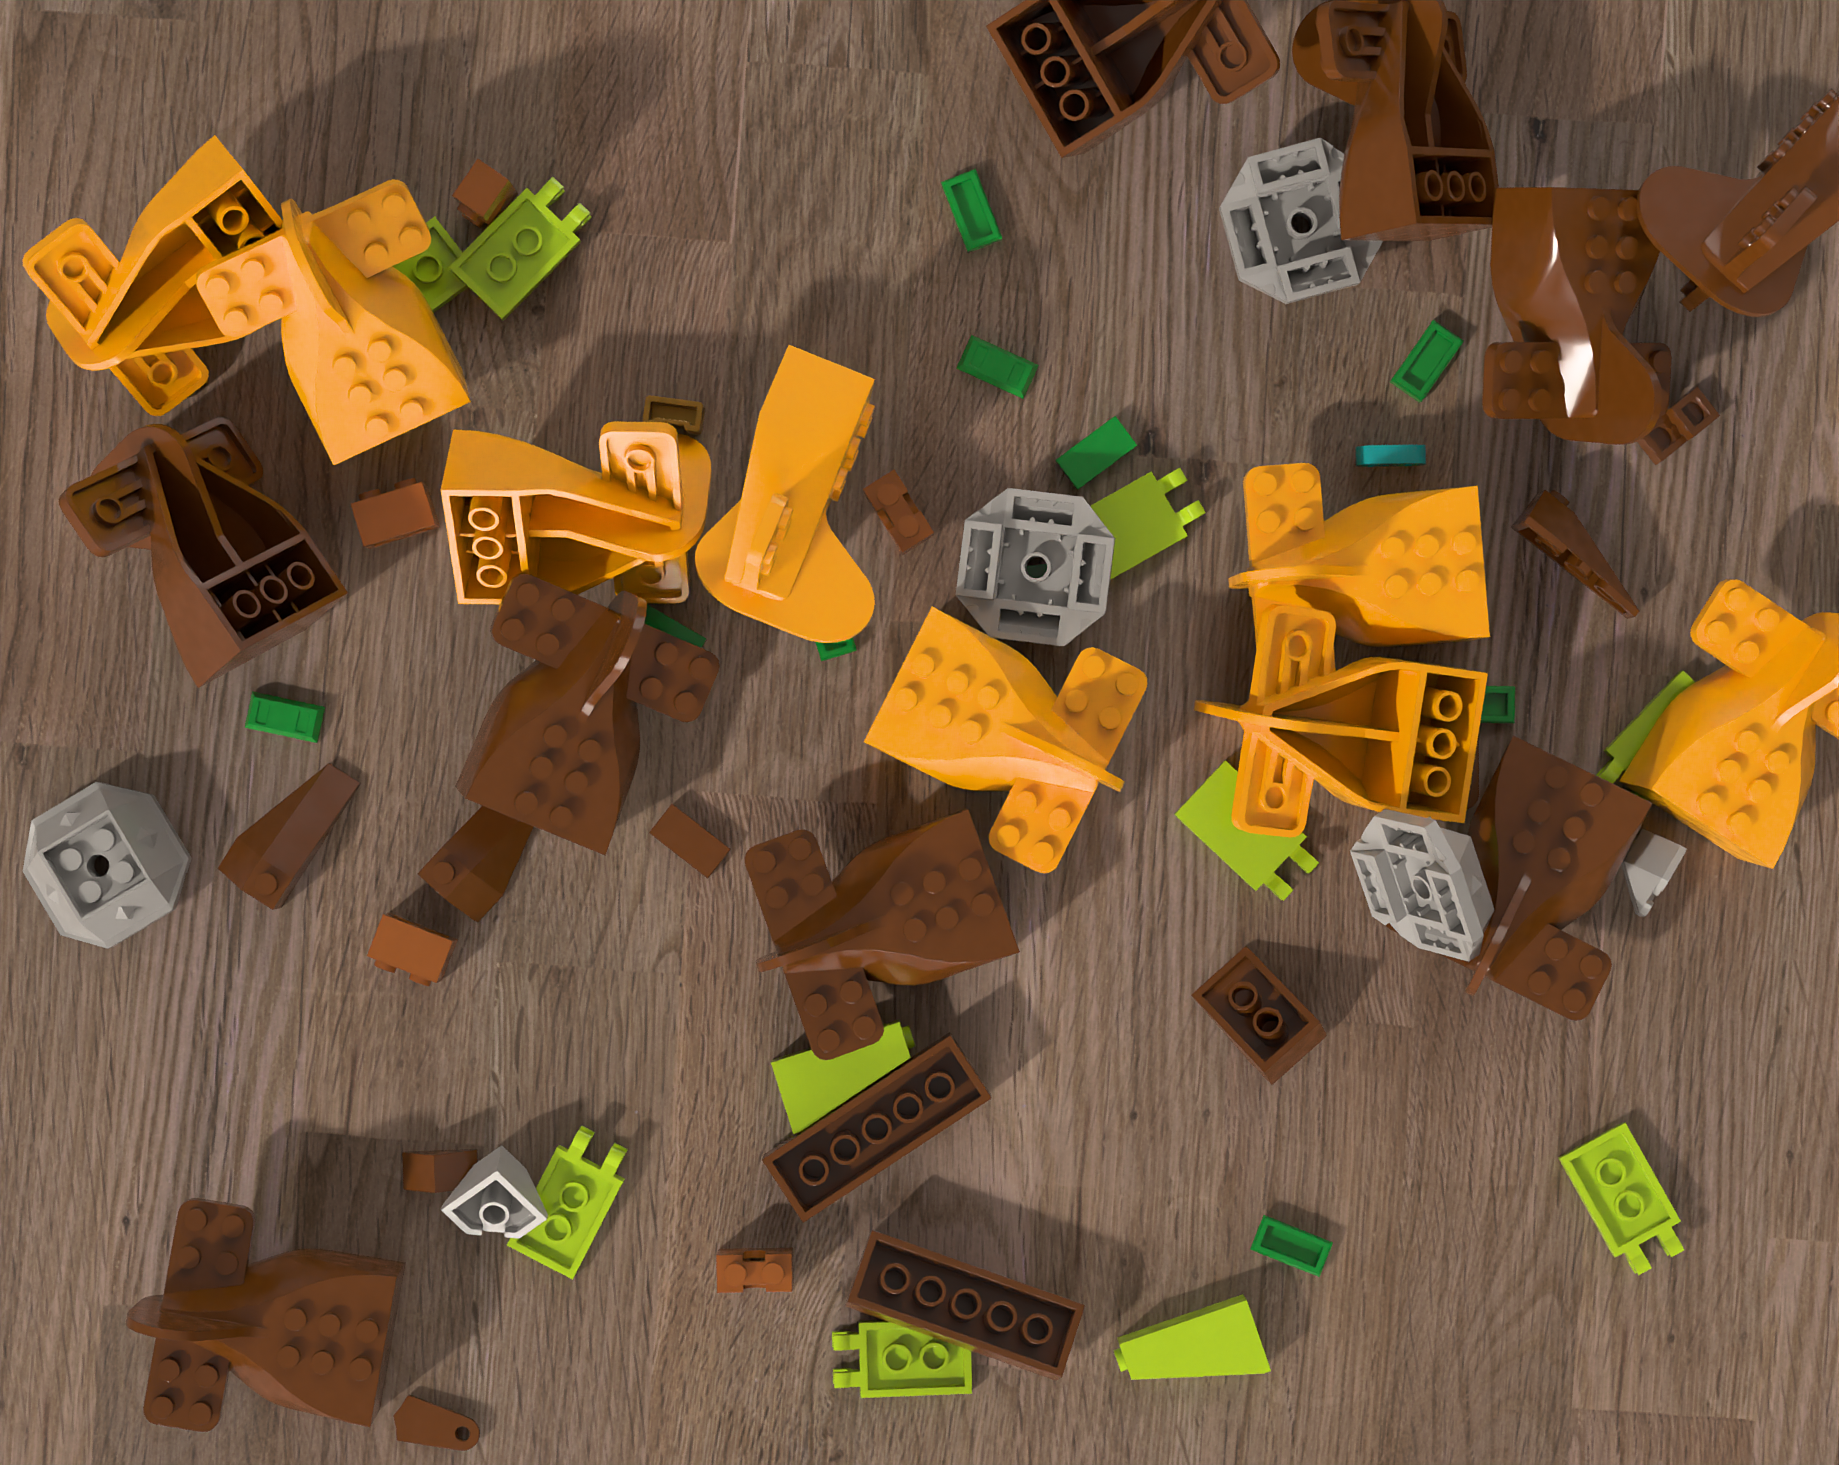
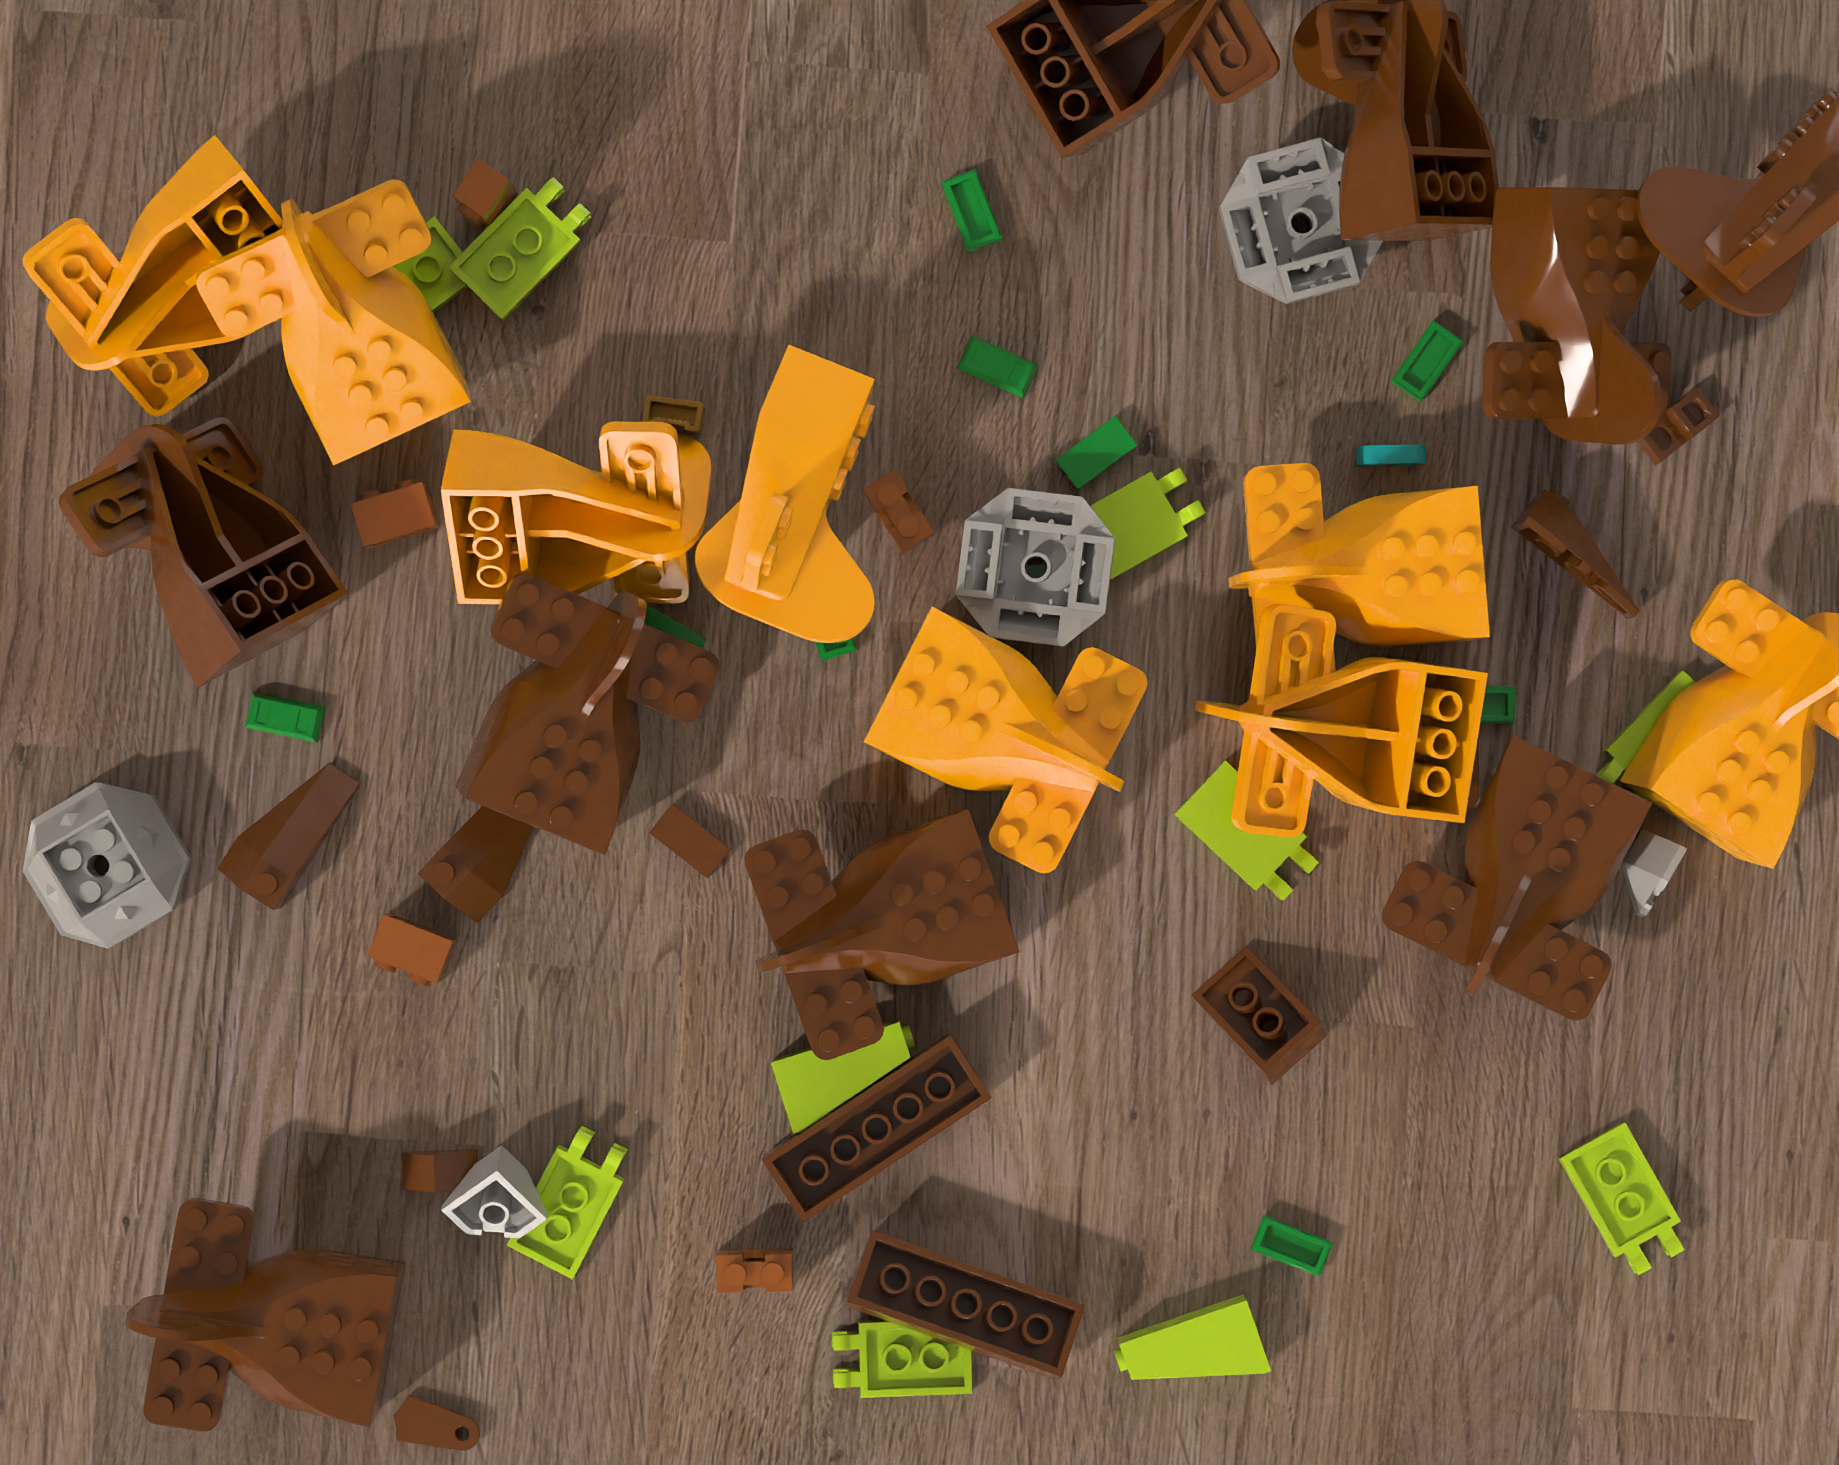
(1424, 883): light grey piece -> none

